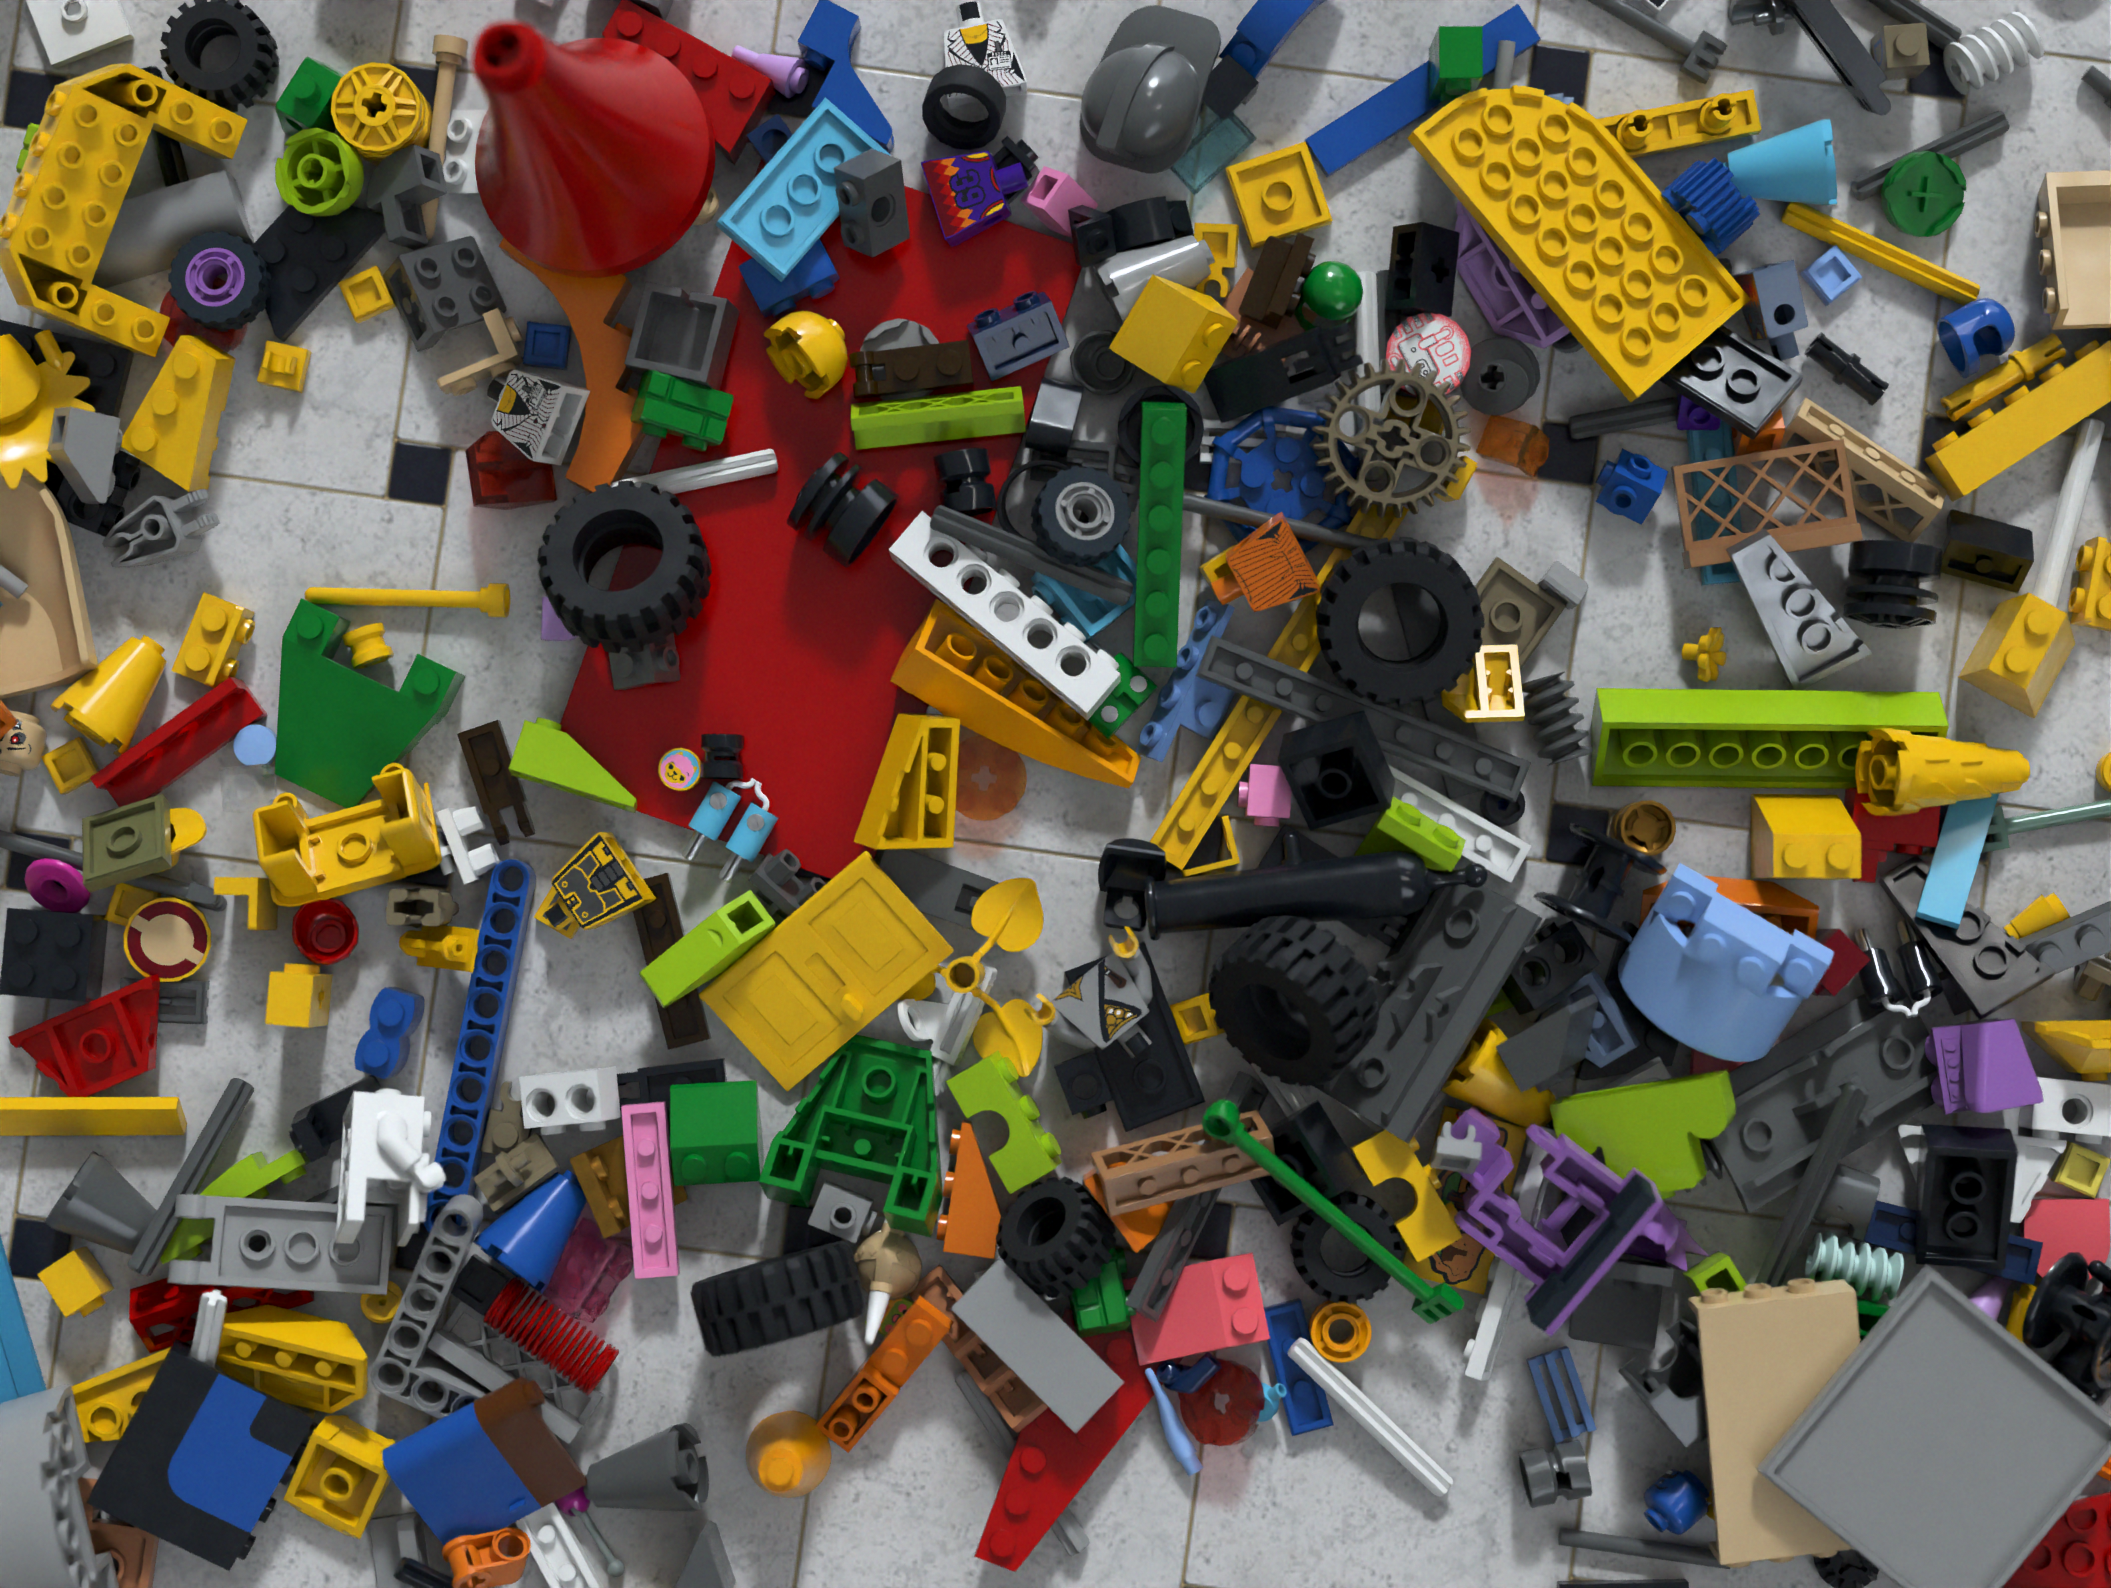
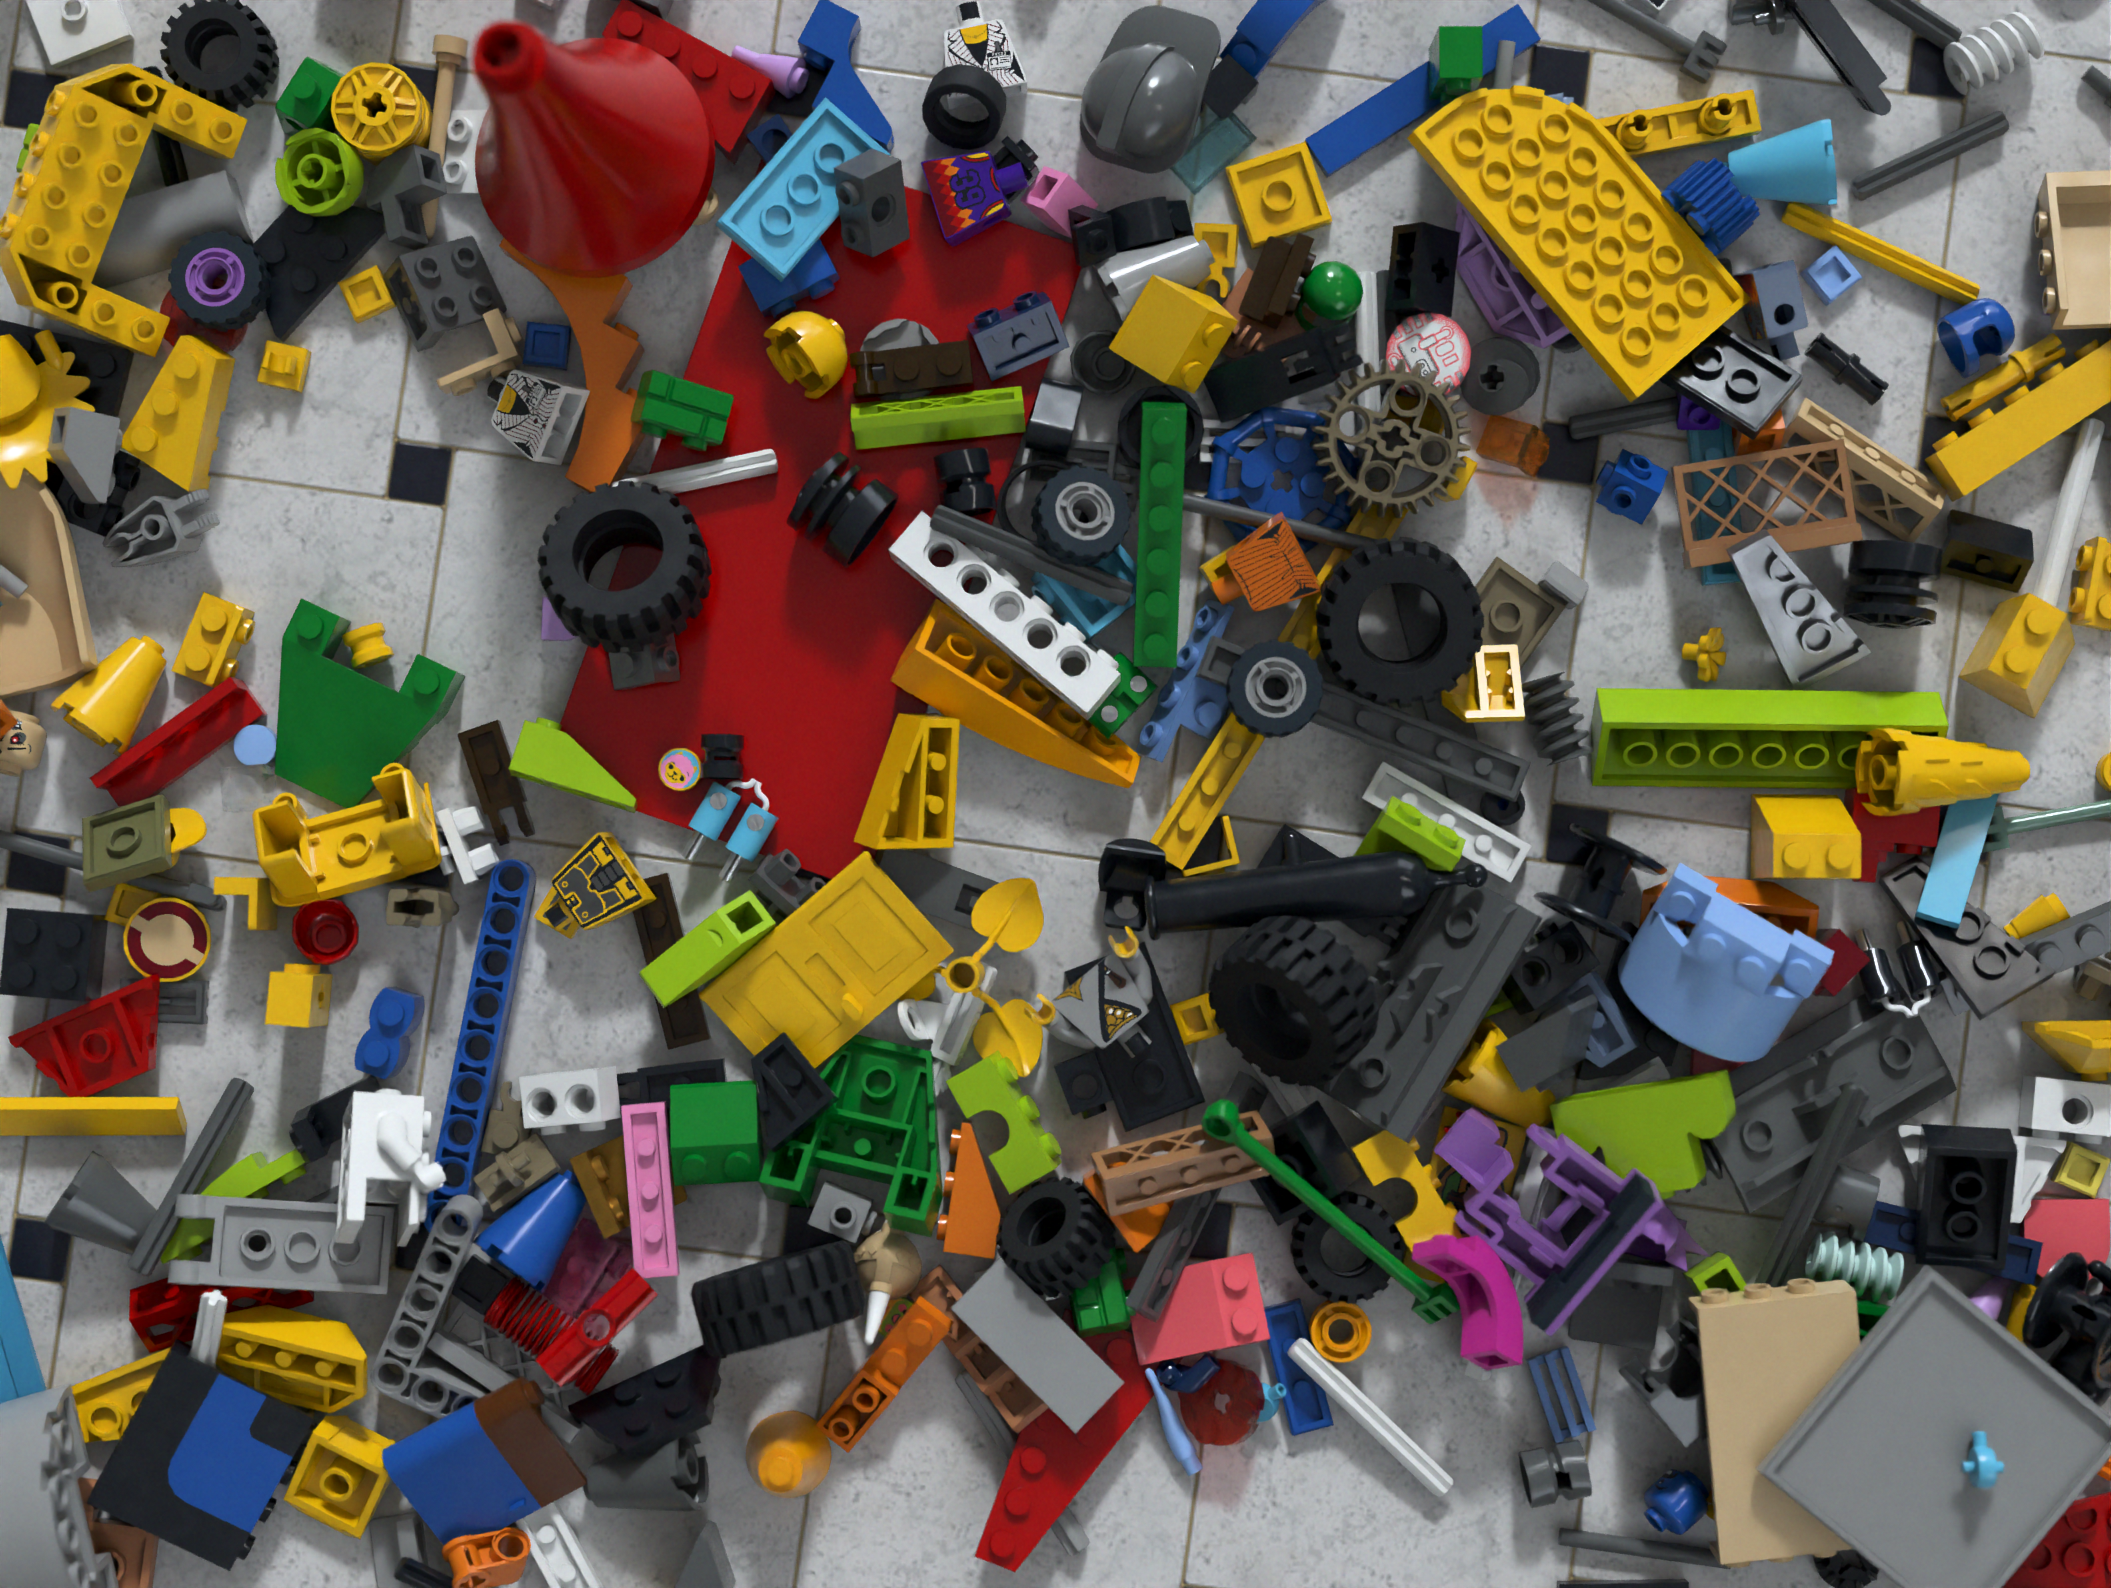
(42, 888): dark pink piece -> none
(70, 765): yellow tile -> none
(77, 1283): yellow brick -> none
(382, 1308): yellow tile -> none
(442, 947): yellow hinge -> none
(490, 599): yellow piece -> none
(505, 477): clear red slope -> none
(574, 1347): none -> red piece
(577, 1505): hinge -> none
(654, 1404): none -> black wing
(682, 339): flat silver piece -> none
(789, 1091): none -> black wing
(1000, 796): clear orange plate -> none
(1265, 795): bright pink brick -> none
(1284, 663): none -> black wheel
(1336, 770): black brick -> none
(1455, 1153): light grey tile -> none
(1485, 1296): none -> dark pink arch
(1644, 826): pearl gold wheel -> none
(1901, 50): dark tan brick -> none
(1923, 194): green tile -> none
(1981, 1067): medium lavender piece -> none
(1982, 1463): none -> medium azure piece

